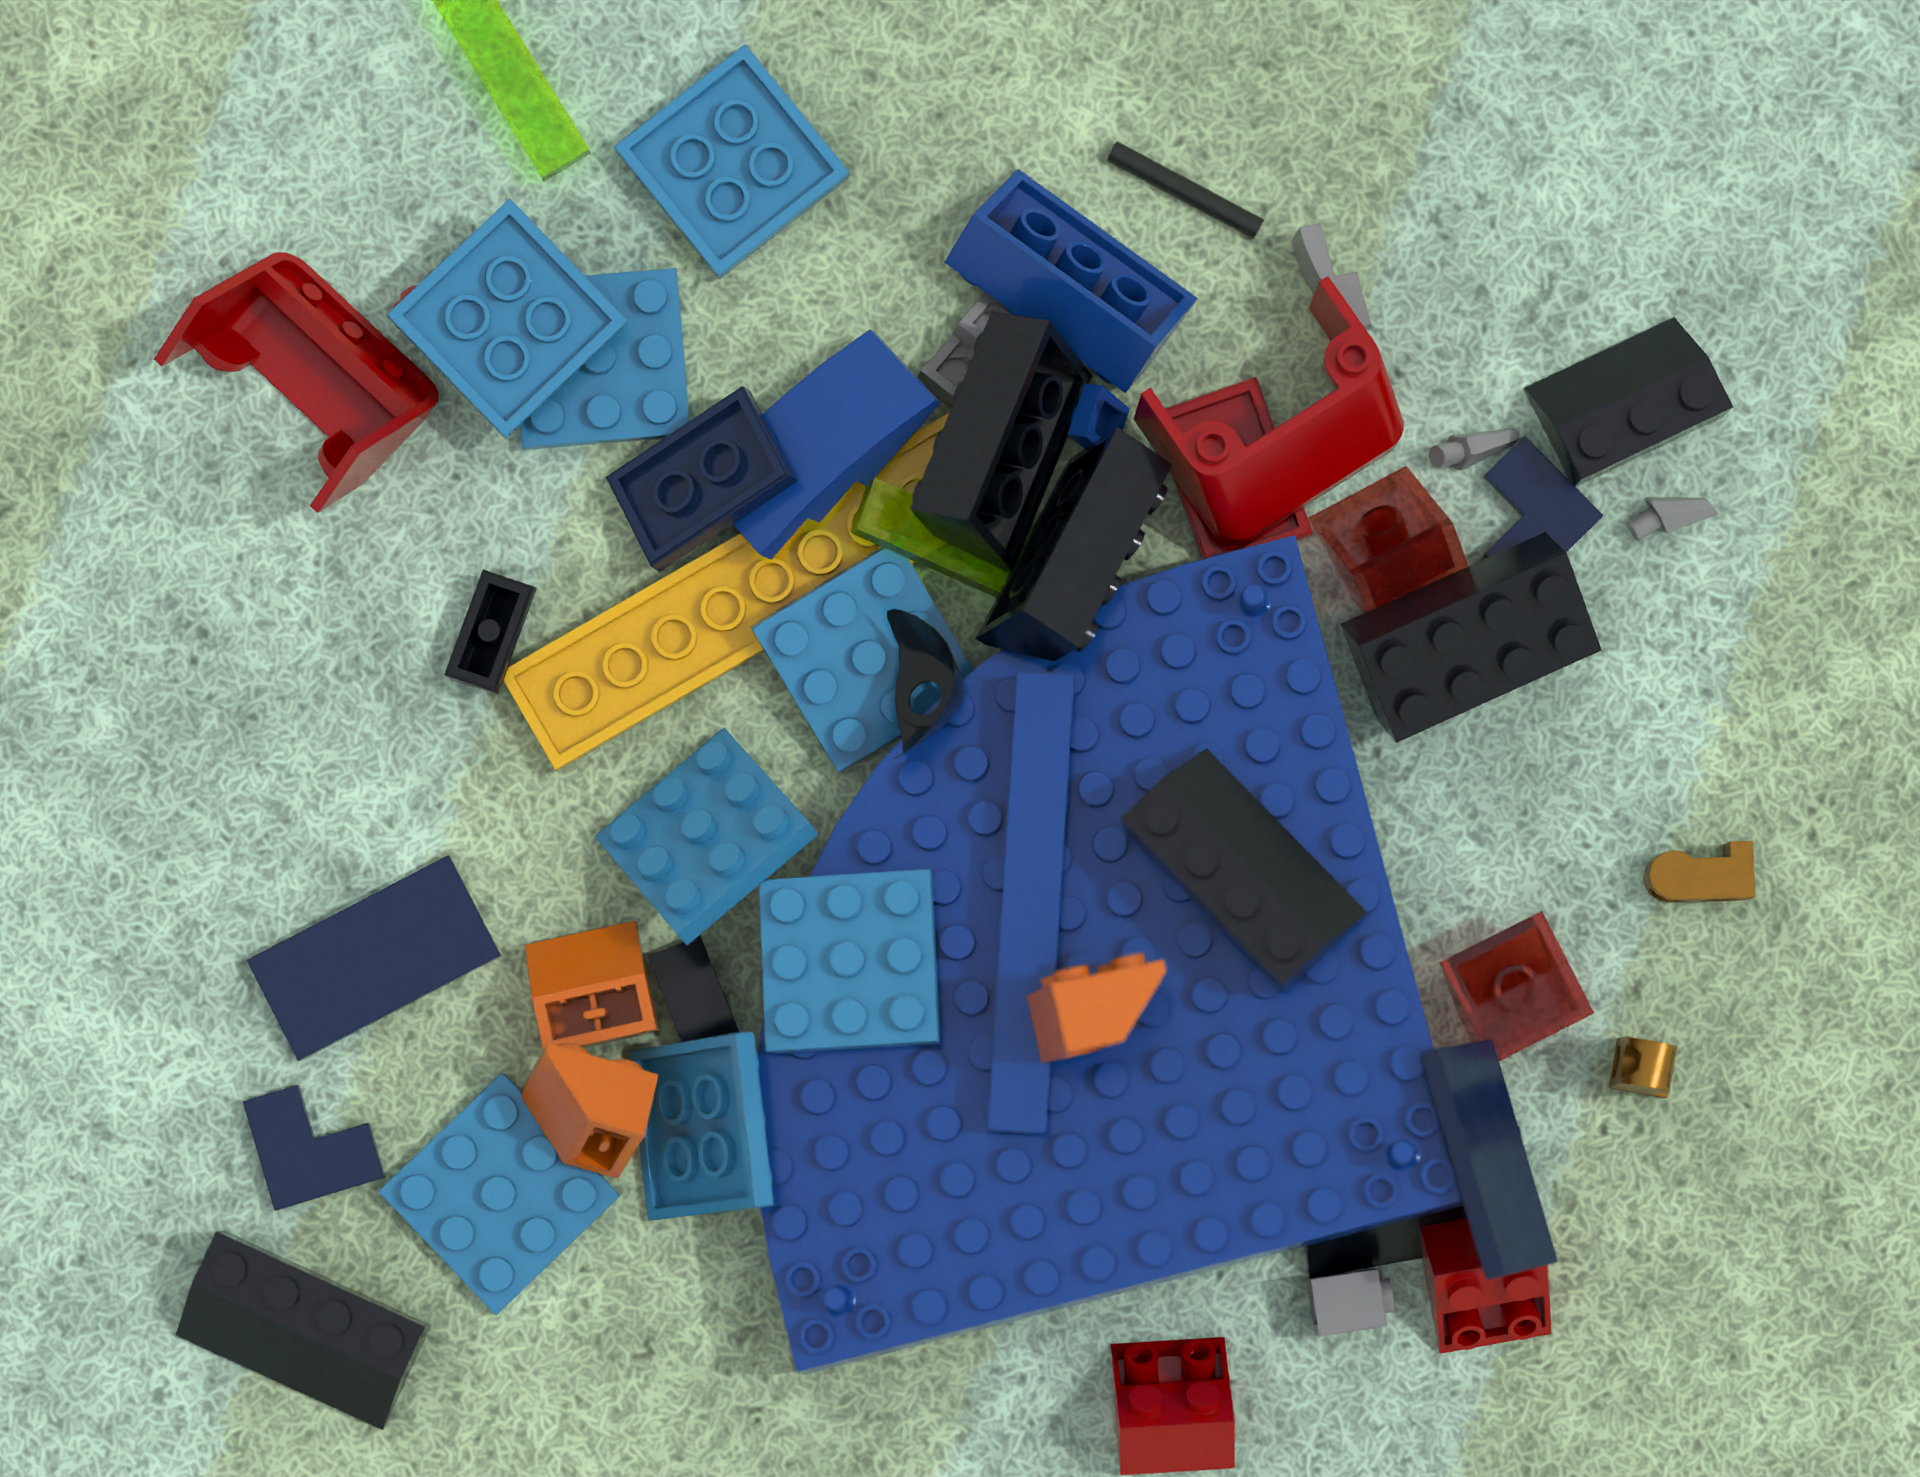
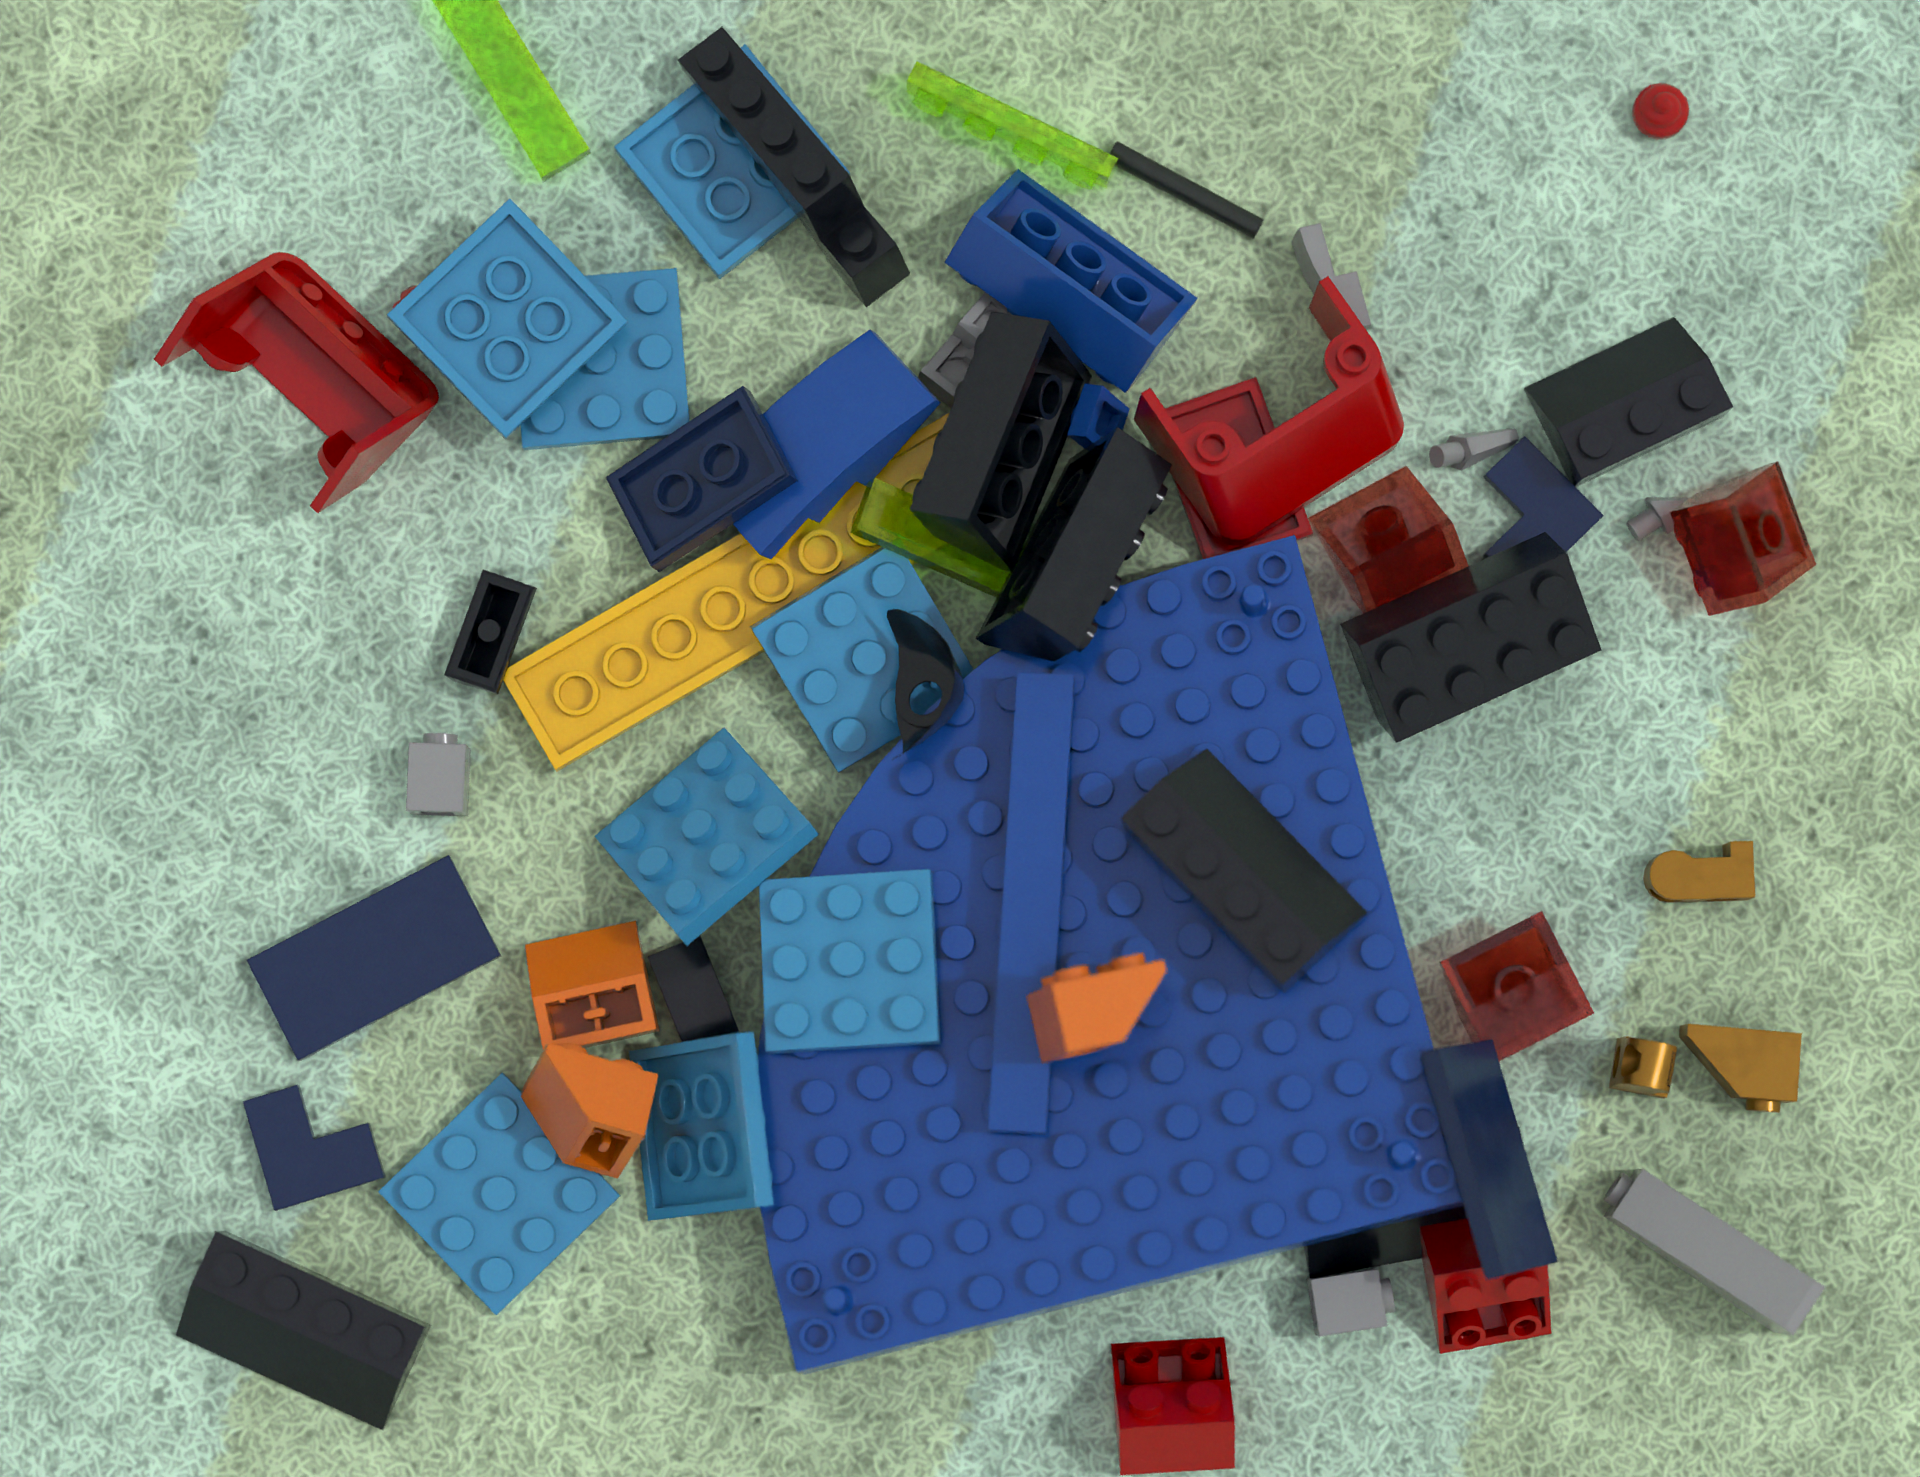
(438, 776): none -> light grey brick
(797, 166): none -> black arch
(990, 117): none -> clear neon green plate
(1660, 111): none -> red plate
(1712, 1251): none -> light grey slope
(1743, 540): none -> clear red slope
(1749, 1062): none -> pearl gold slope

